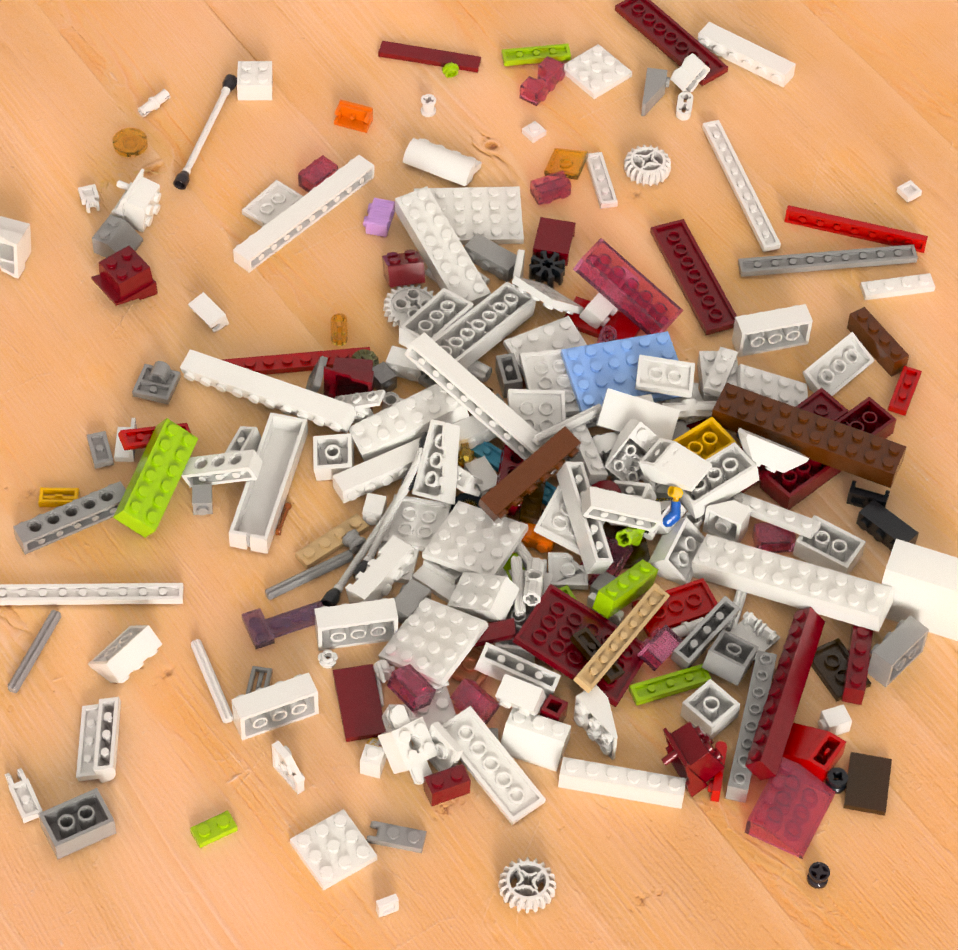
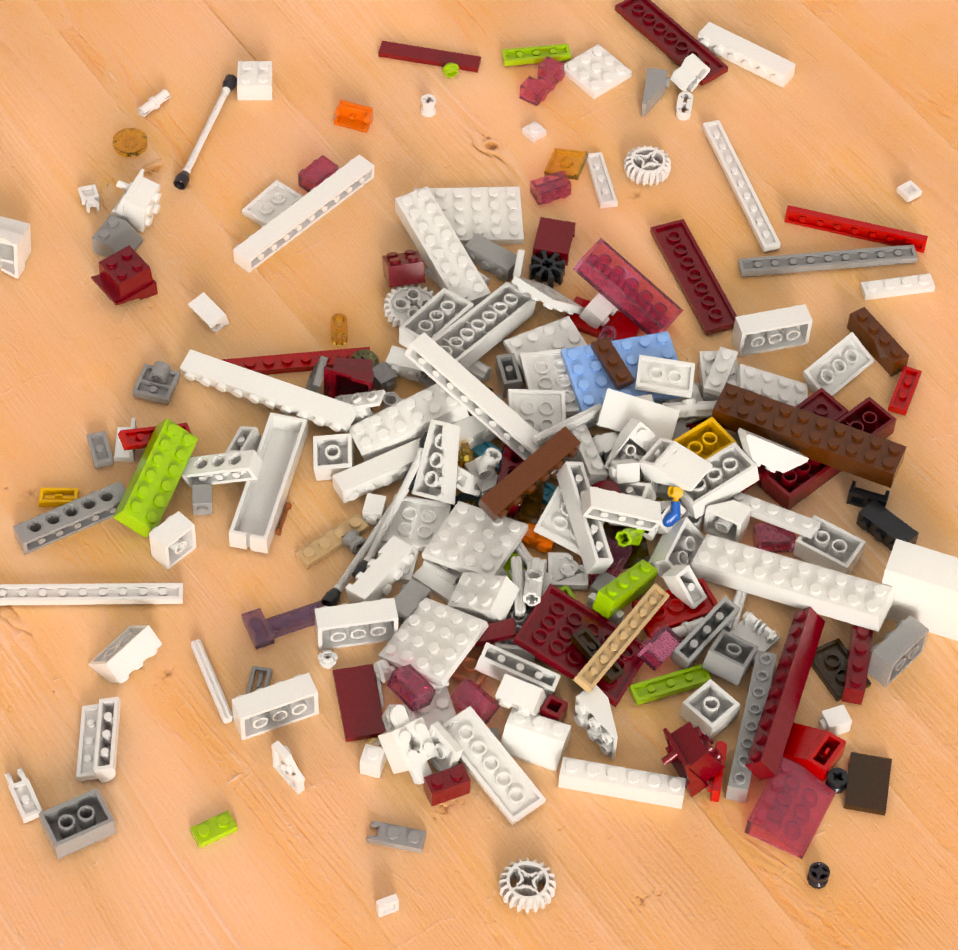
(34, 651): light grey axle -> none
(172, 540): none -> white brick
(309, 574): light grey axle -> none
(333, 849): white plate -> none
(379, 217): lavender brick -> none
(441, 161): white brick -> none
(487, 463): none -> white piece
(612, 363): none -> reddish brown plate
(624, 471): none -> white brick
(684, 585): none -> white slope

